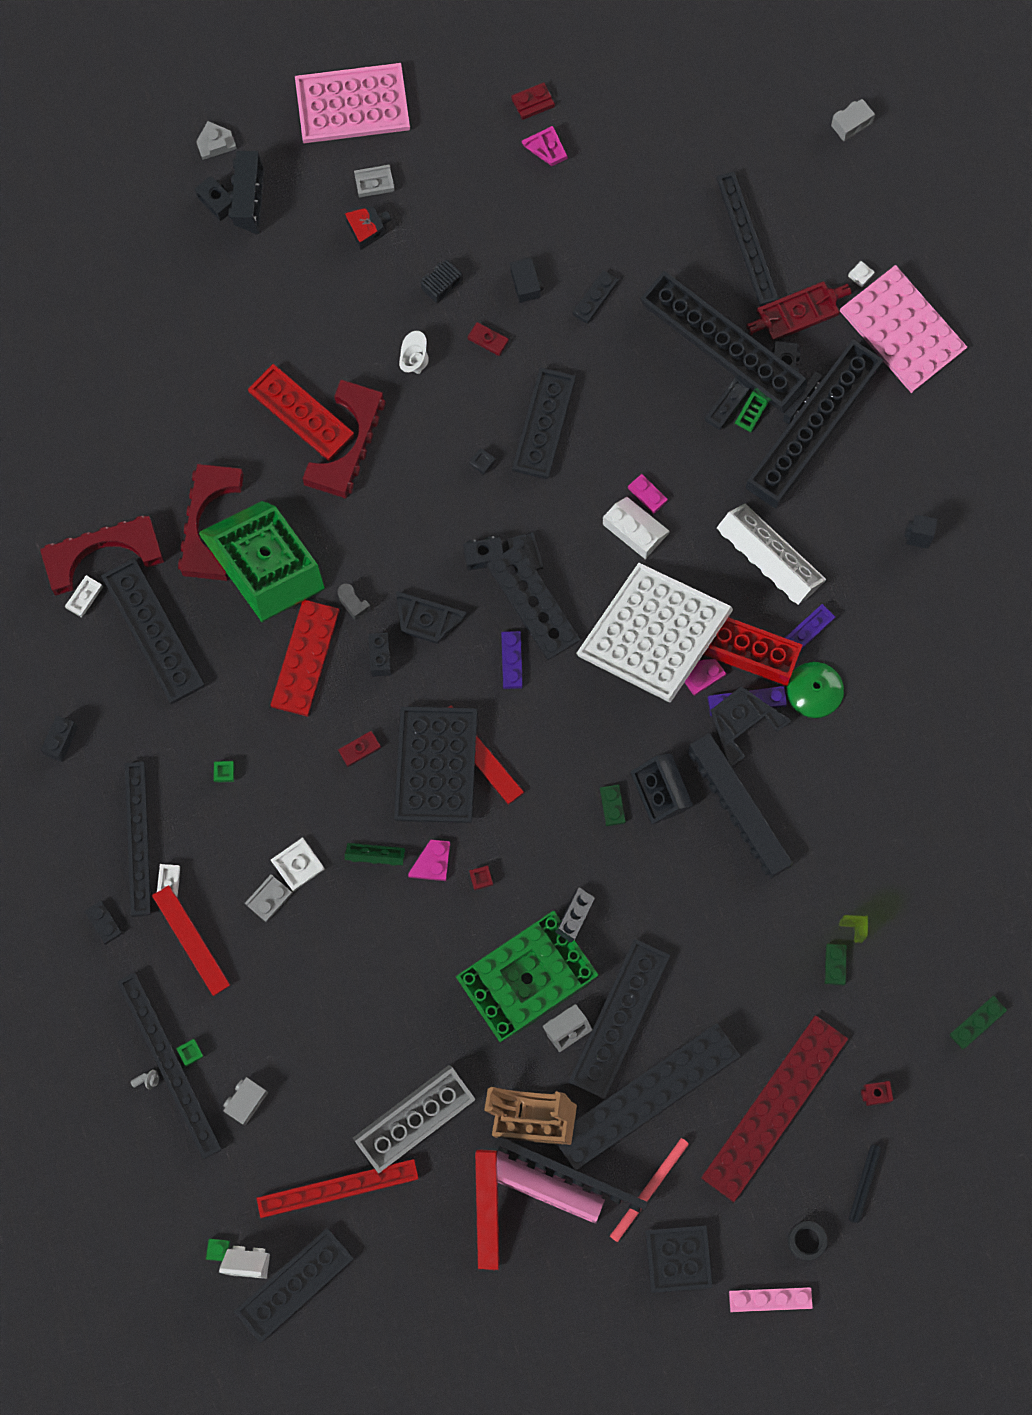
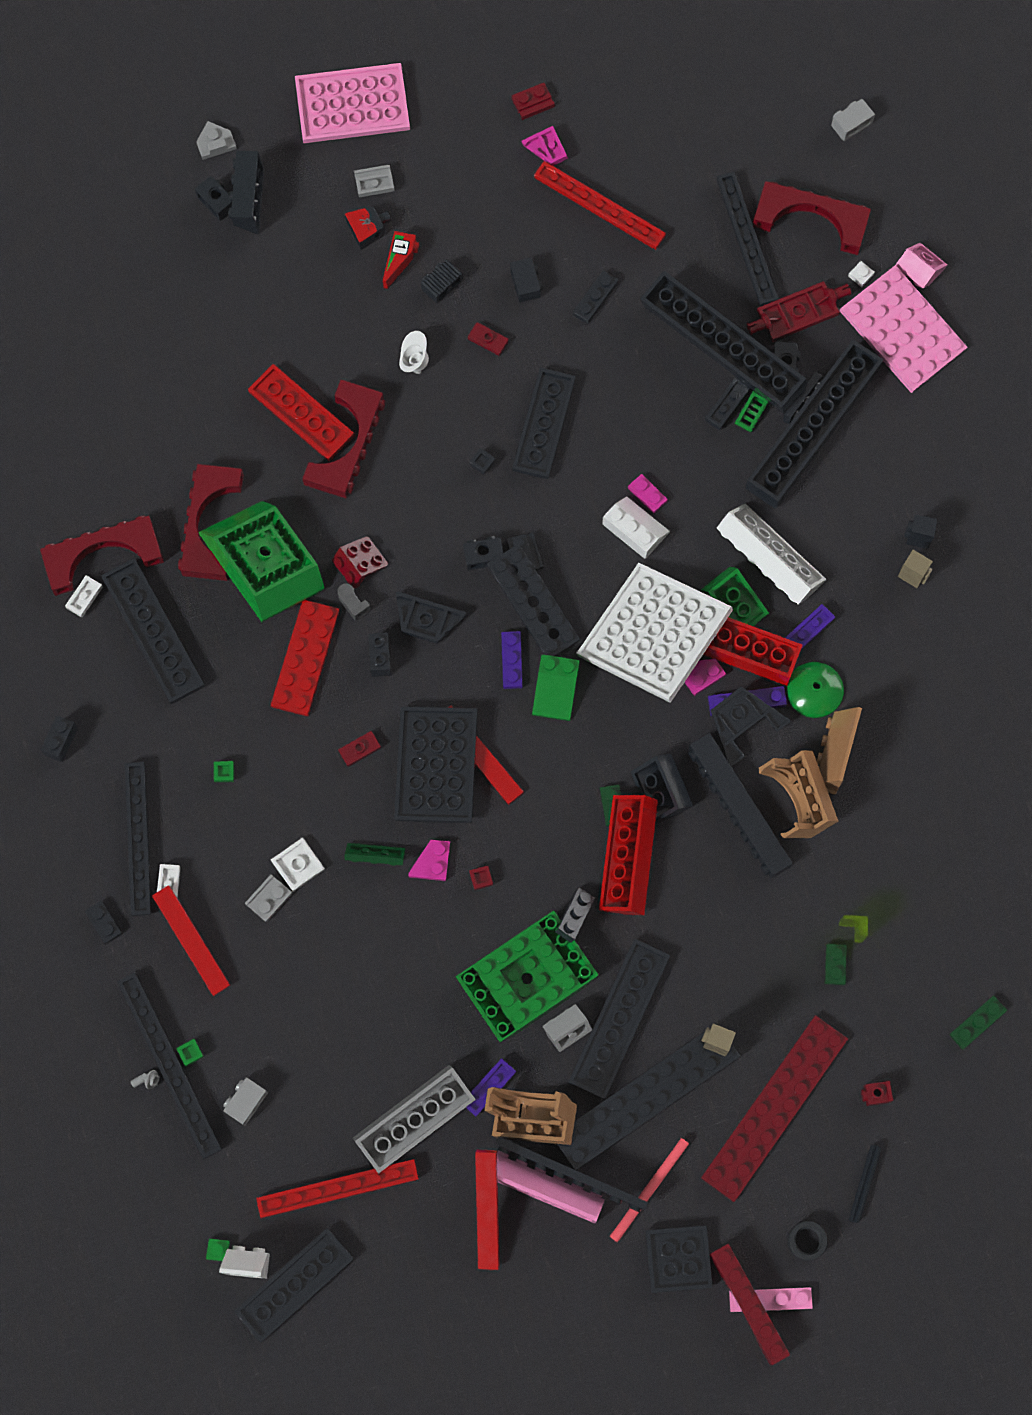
(359, 560): none -> dark red bracket
(400, 255): none -> red slope
(497, 1077): none -> dark purple plate
(555, 687): none -> green slope
(600, 205): none -> red plate
(628, 854): none -> red slope
(718, 1039): none -> dark tan brick
(734, 591): none -> green slope
(750, 1304): none -> dark red arch
(808, 795): none -> medium nougat piece
(837, 747): none -> medium nougat slope
(846, 217): none -> dark red arch
(916, 569): none -> dark tan brick
(921, 265): none -> bright pink slope

